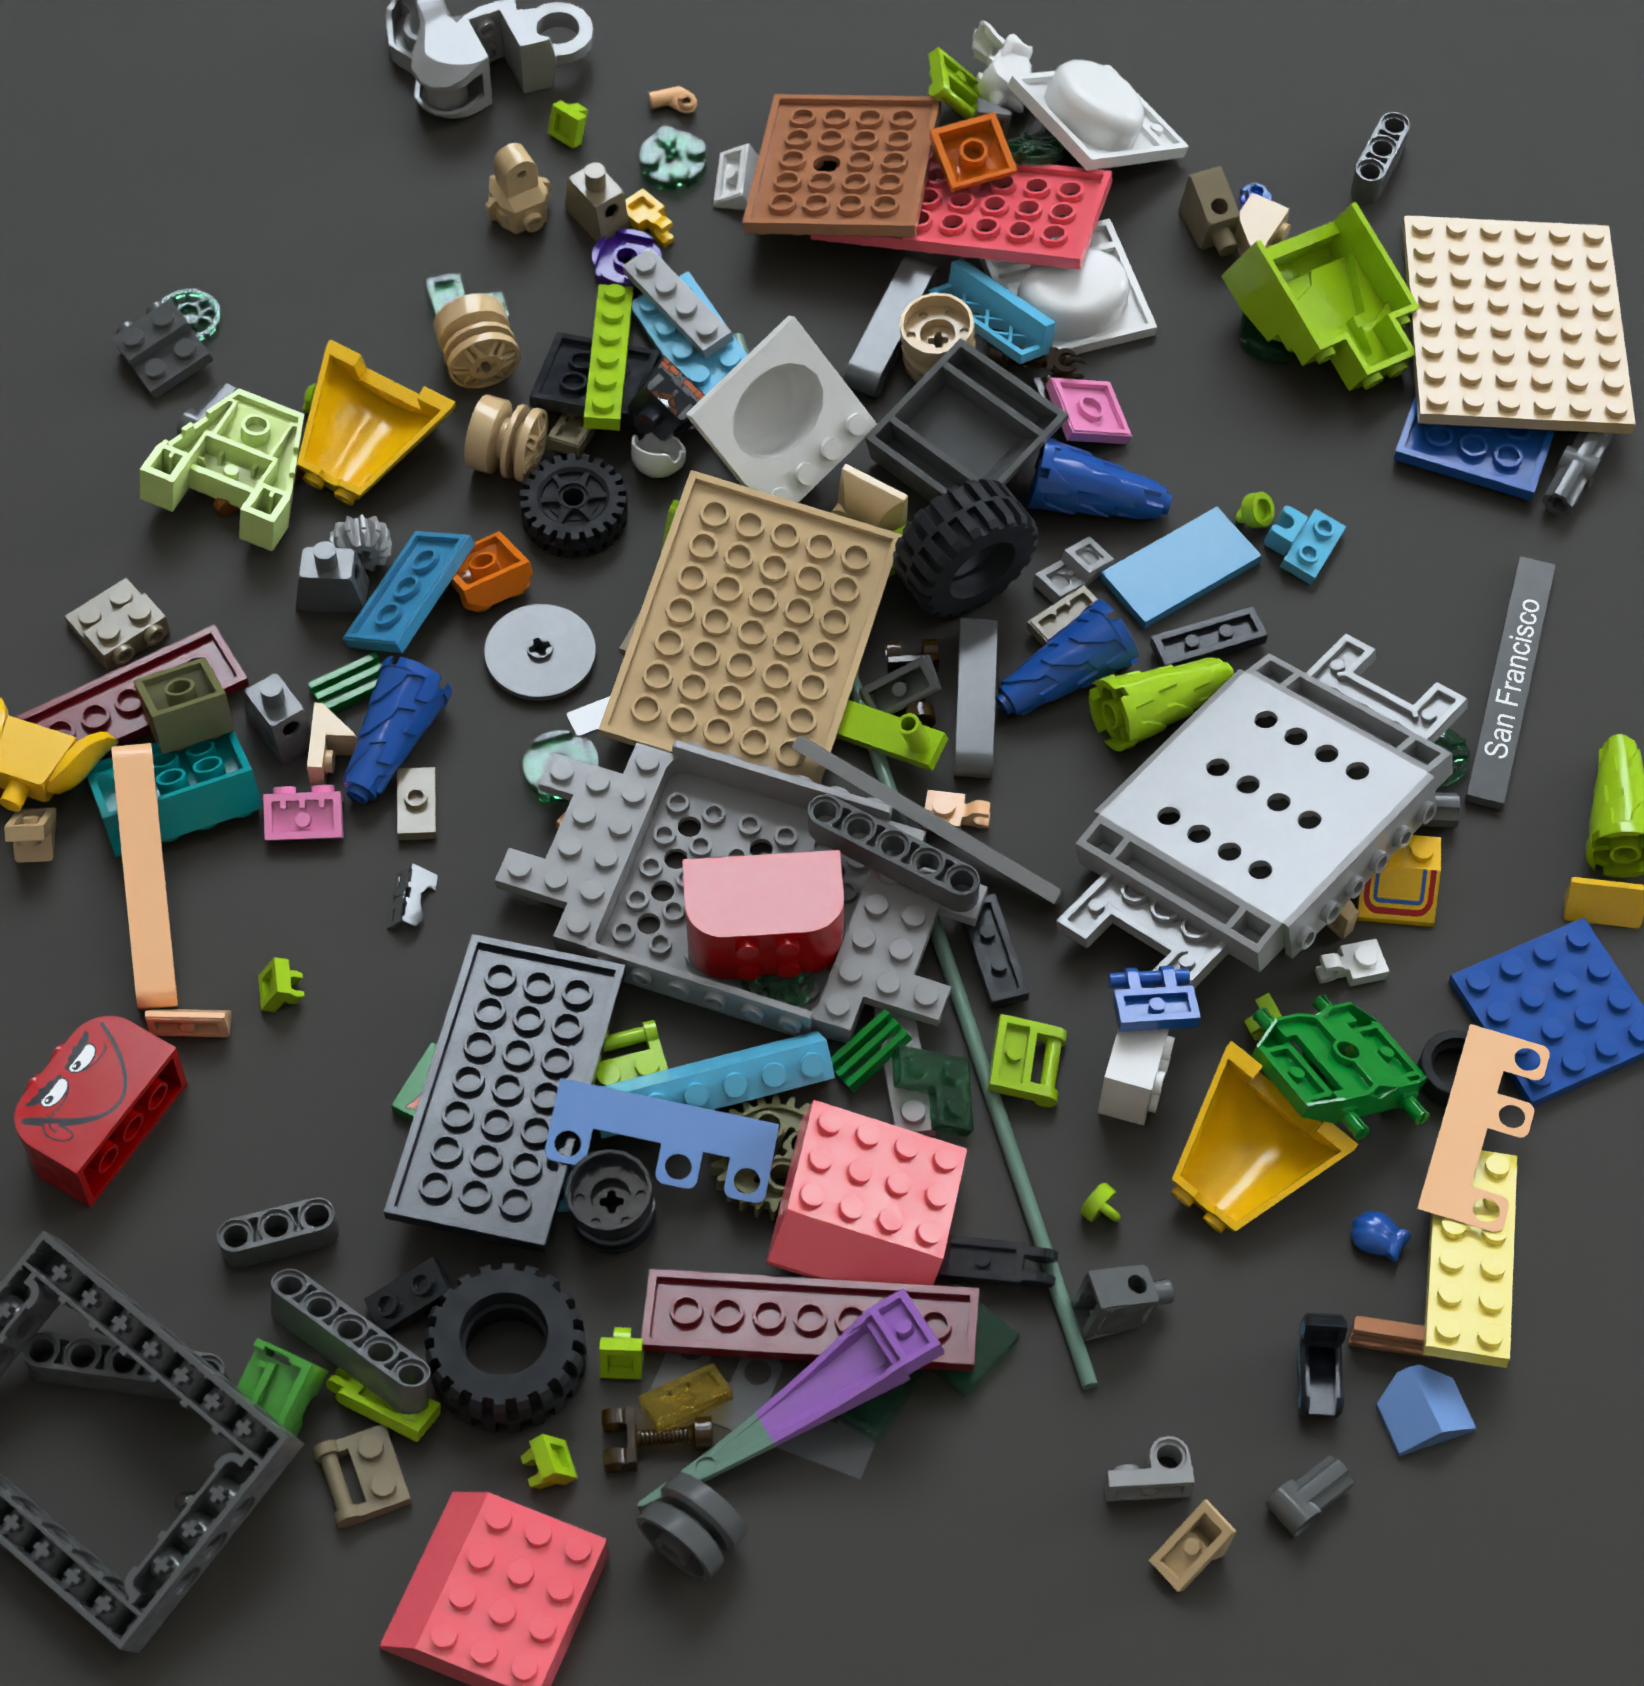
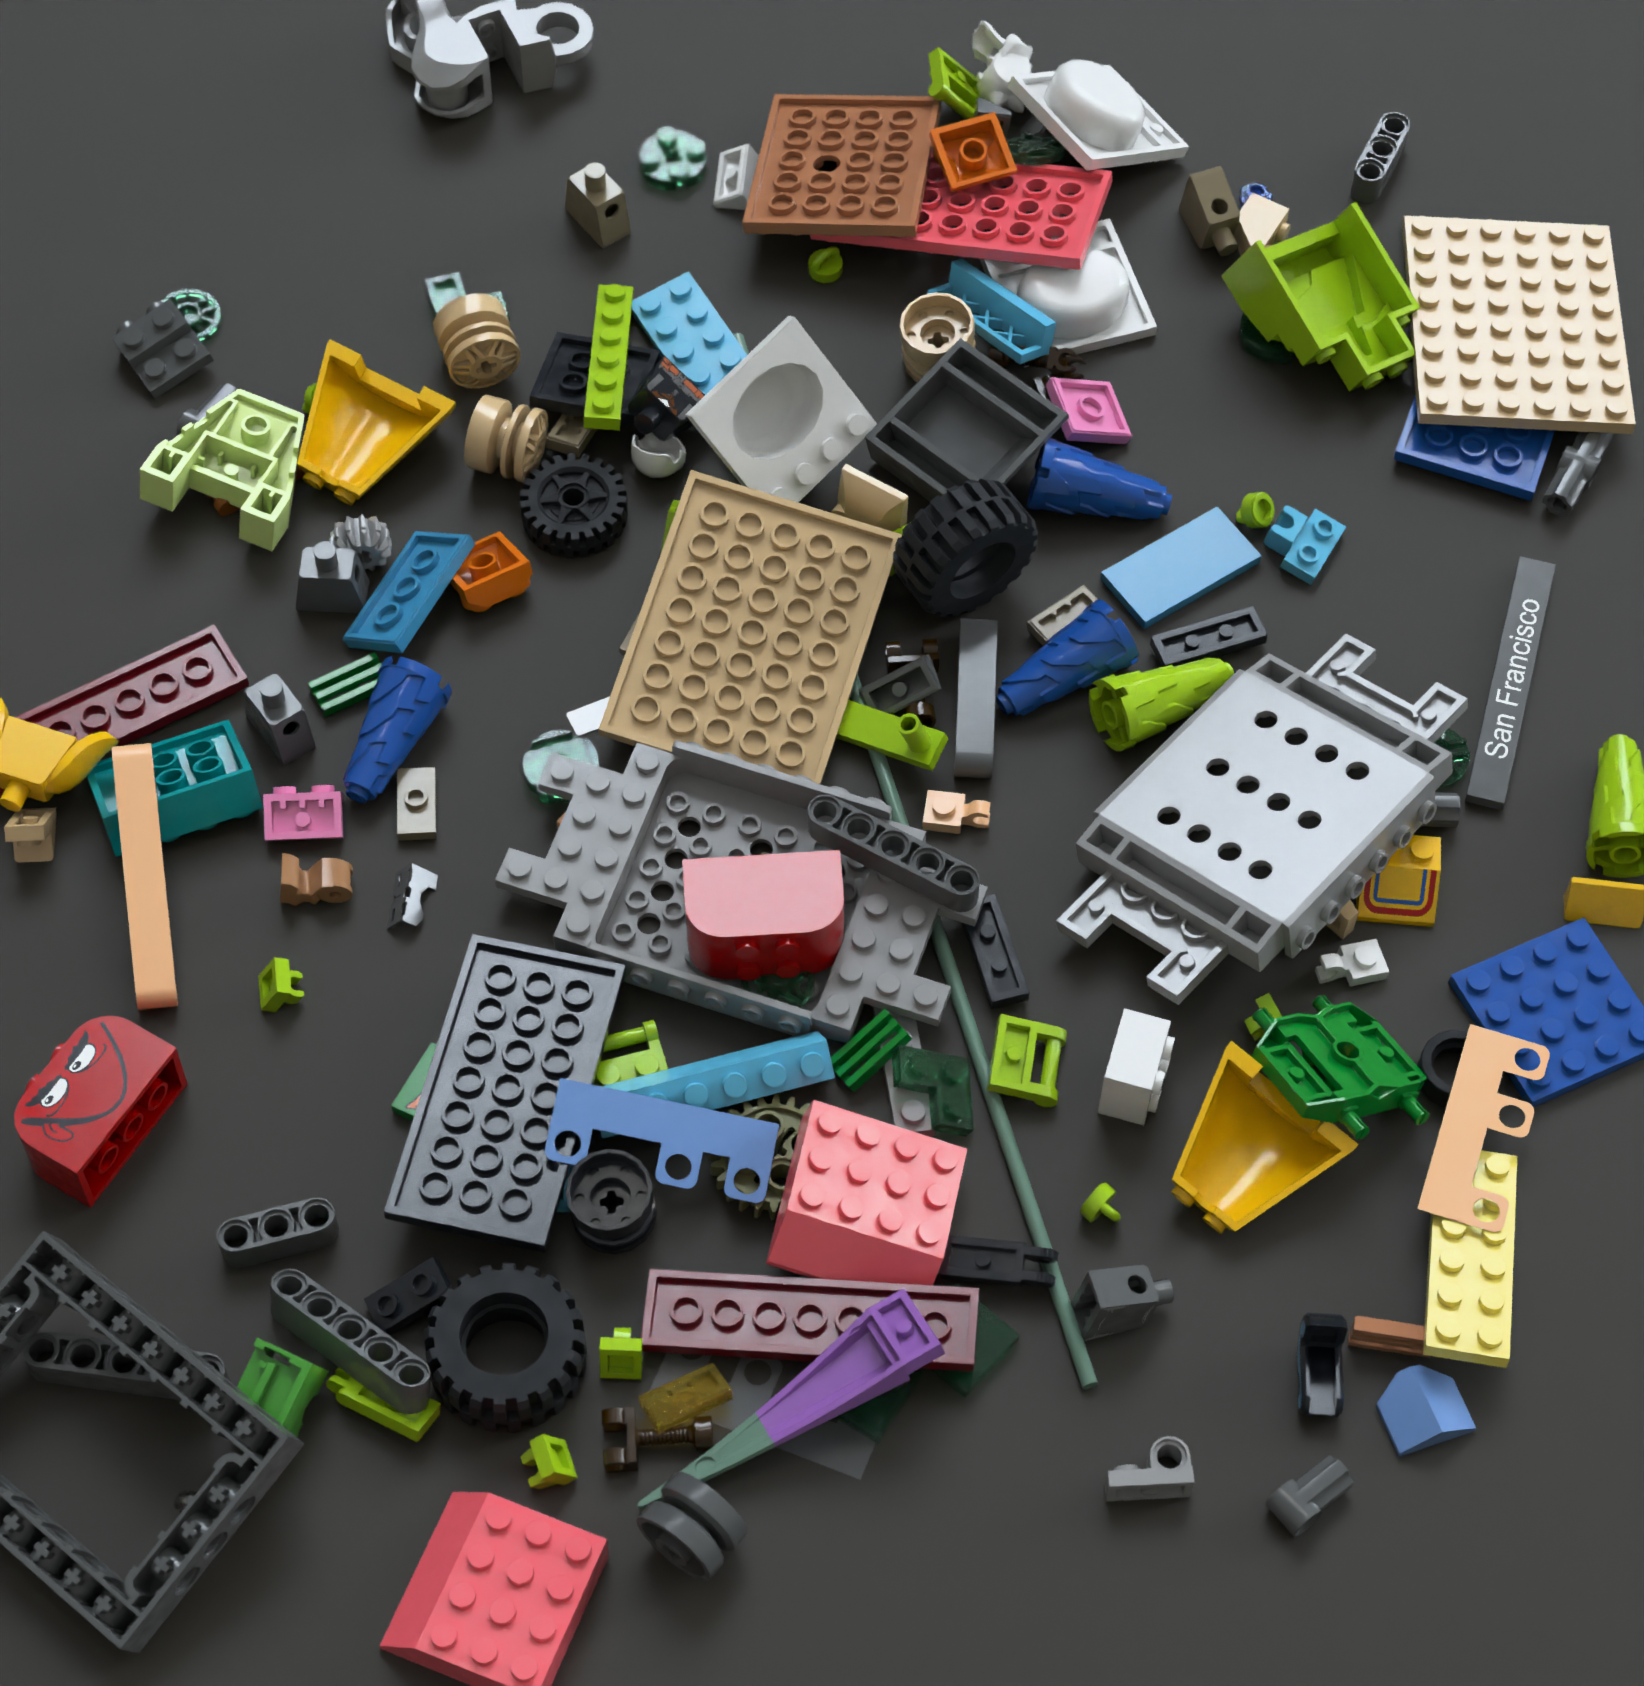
(118, 624): plate -> none
(184, 705): olive slope -> none
(189, 1022): light nougat slope -> none
(325, 880): none -> medium nougat leg
(327, 739): tan slope -> none
(376, 1471): dark tan plate -> none
(517, 192): tan piece -> none
(521, 670): piece -> none
(567, 123): lime tile -> none
(615, 248): dark purple plate -> none
(649, 213): yellow plate -> none
(674, 97): light nougat arm -> none
(678, 303): light grey plate -> none
(825, 265): none -> lime tile
(882, 341): beam -> none
(928, 820): light grey tile -> none
(1077, 567): light grey slope -> none
(1157, 1007): plate -> none
(1193, 1546): tan slope -> none
(1379, 1235): blue animal -> none

